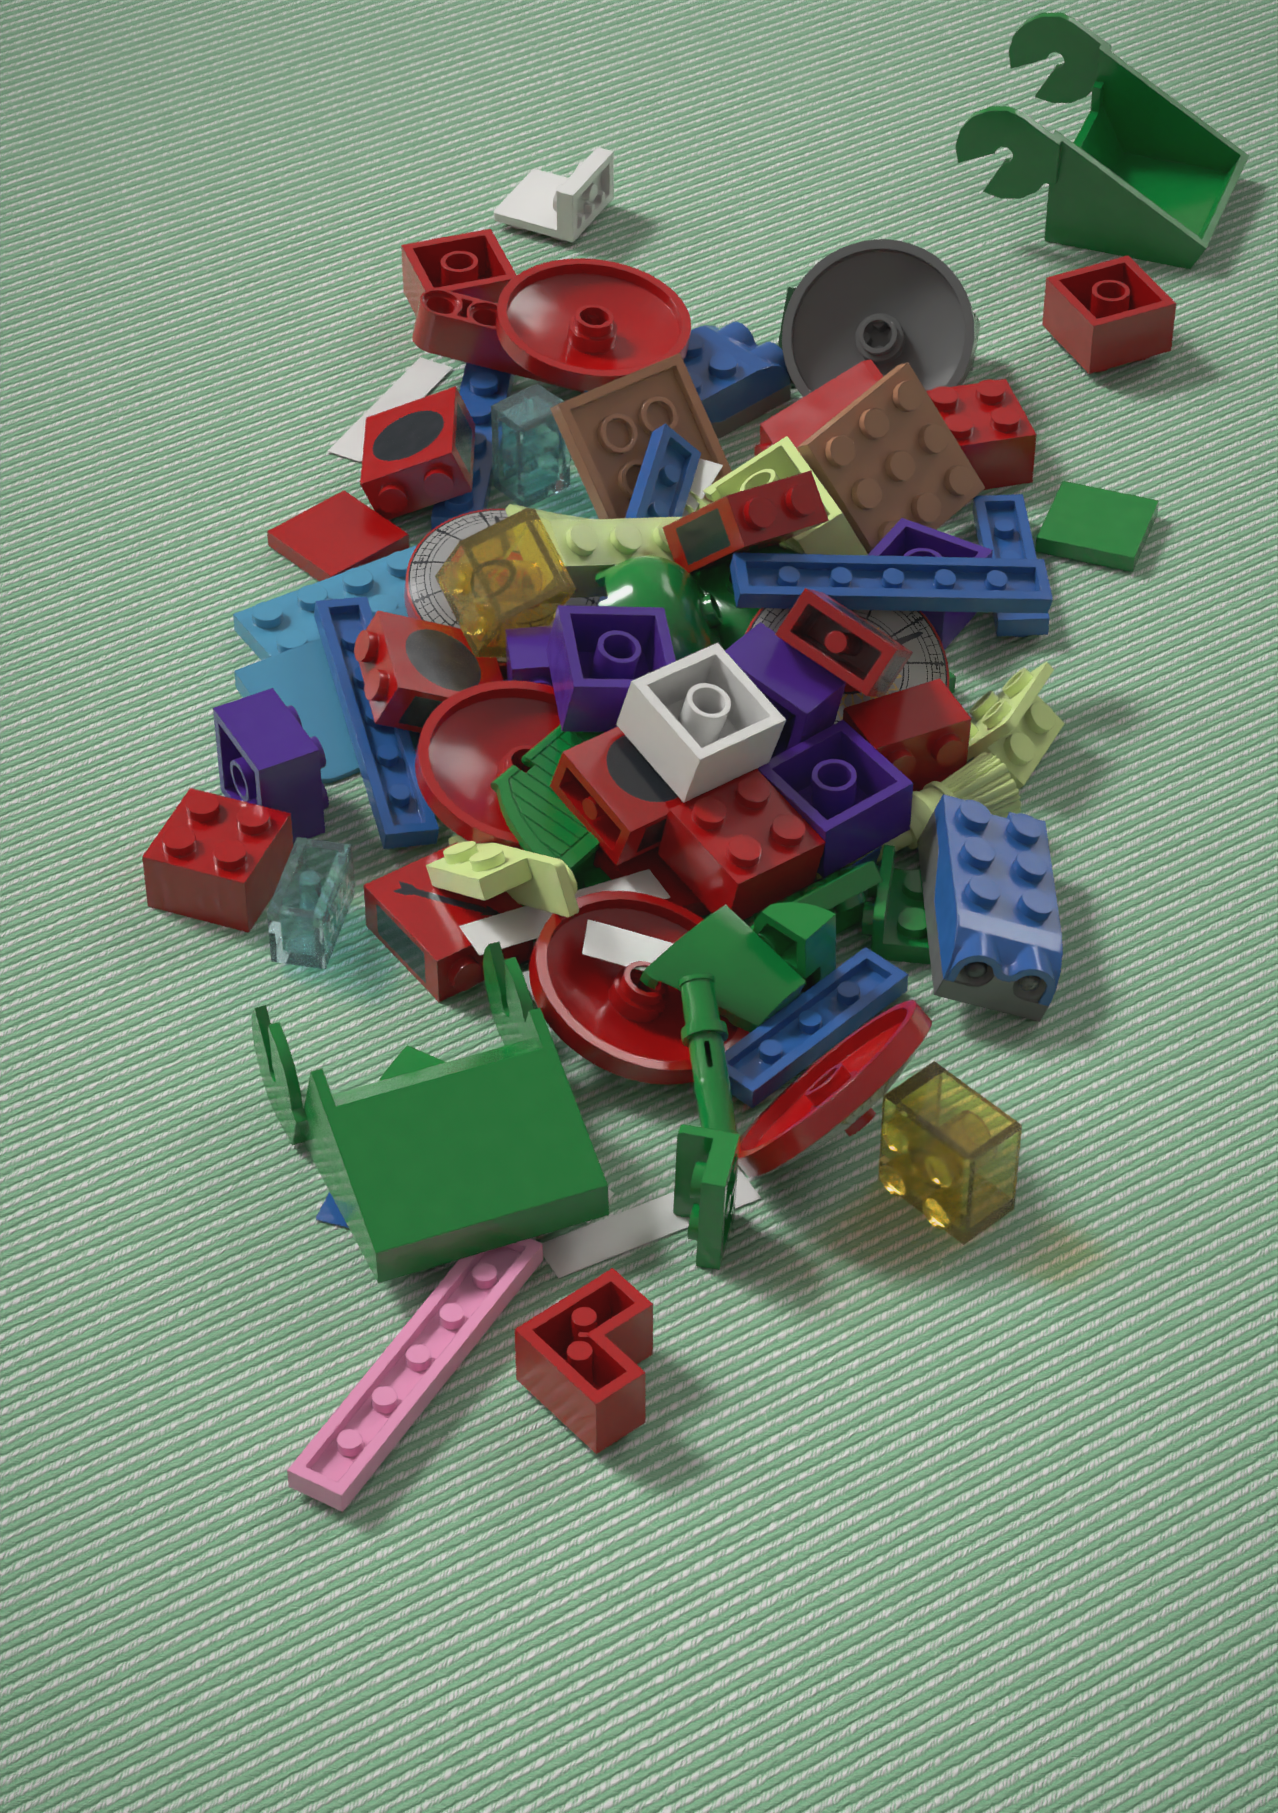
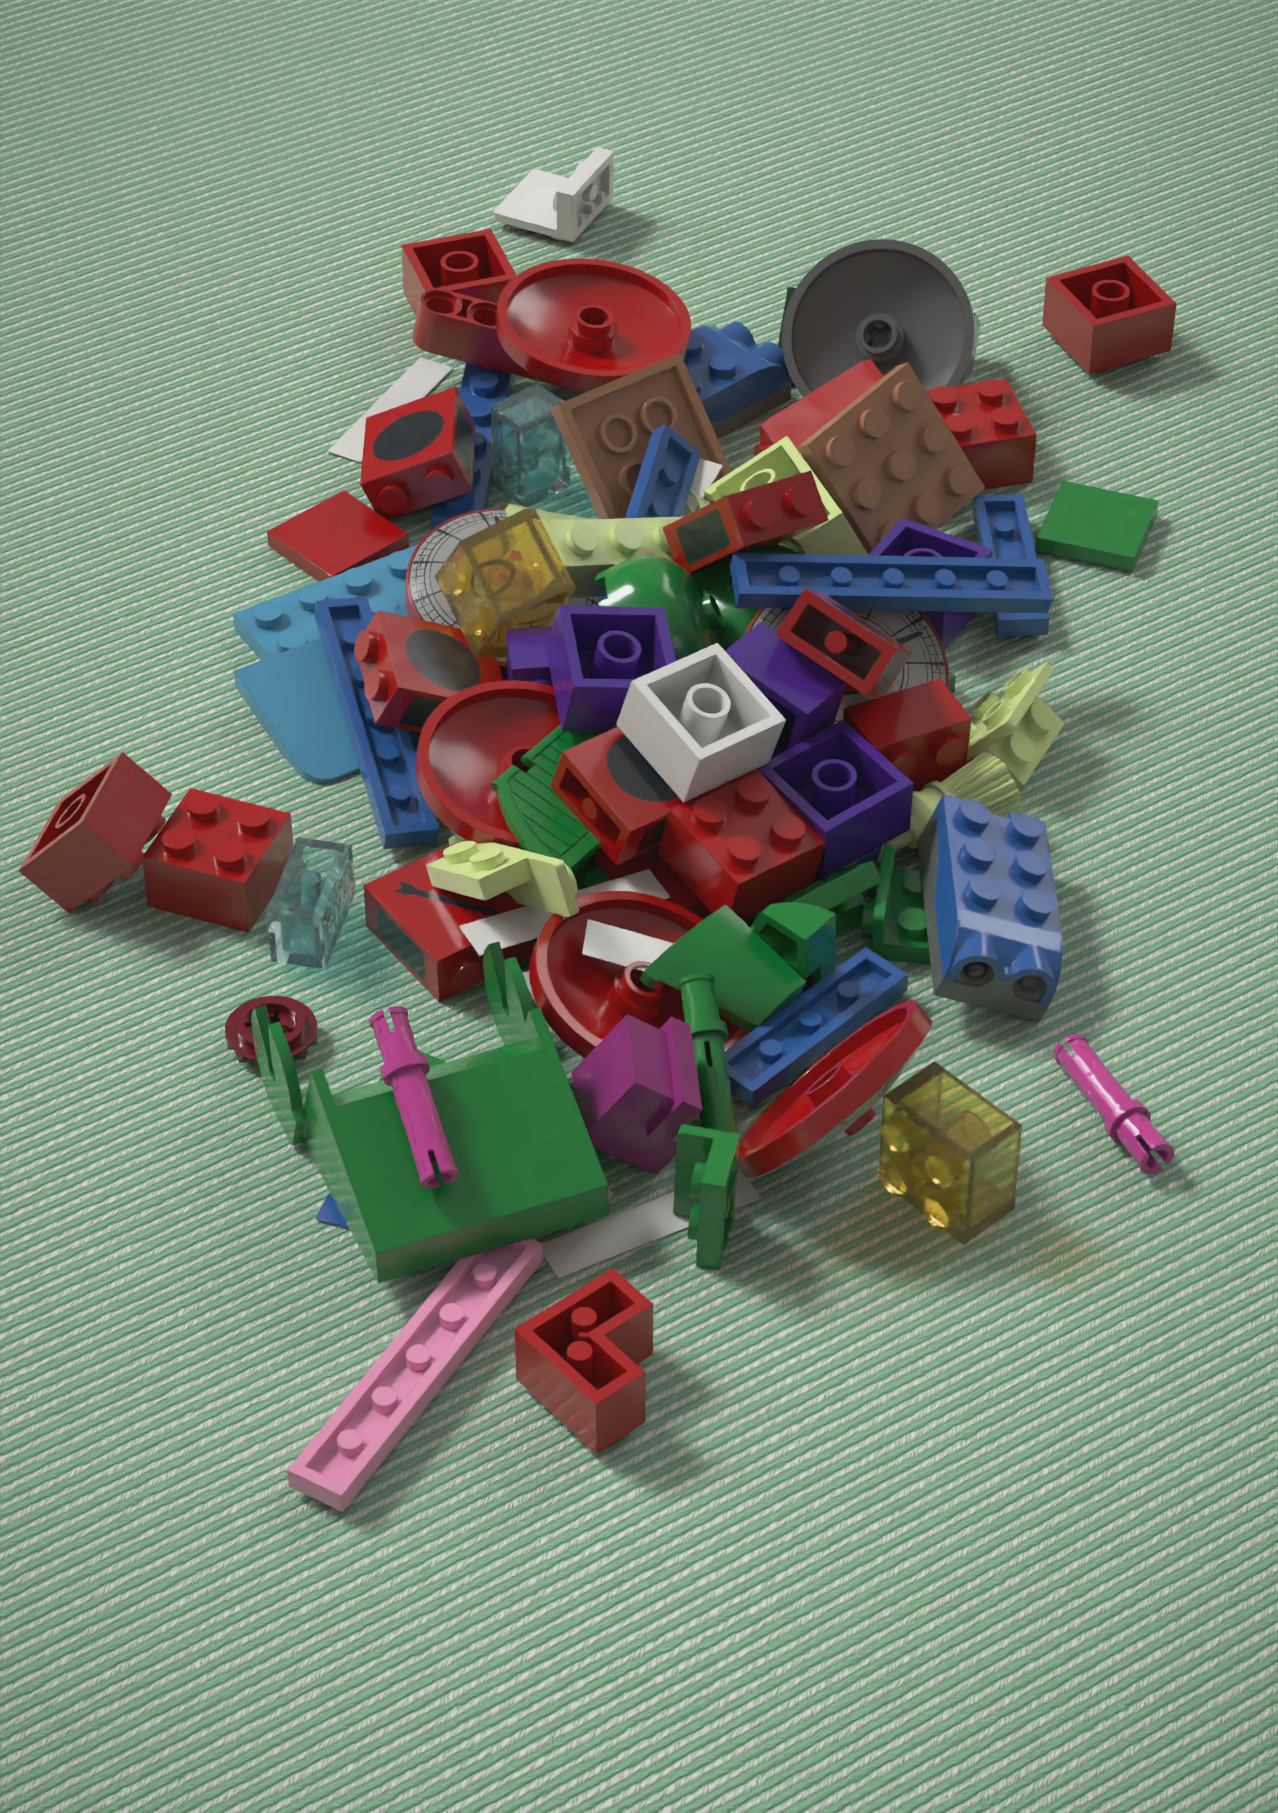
(97, 834): none -> red brick
(271, 760): dark purple brick -> none
(294, 1017): none -> dark red gear
(406, 1073): none -> dark pink pin
(639, 1091): none -> magenta plate
(1125, 1119): none -> dark pink pin
(1141, 170): green piece -> none

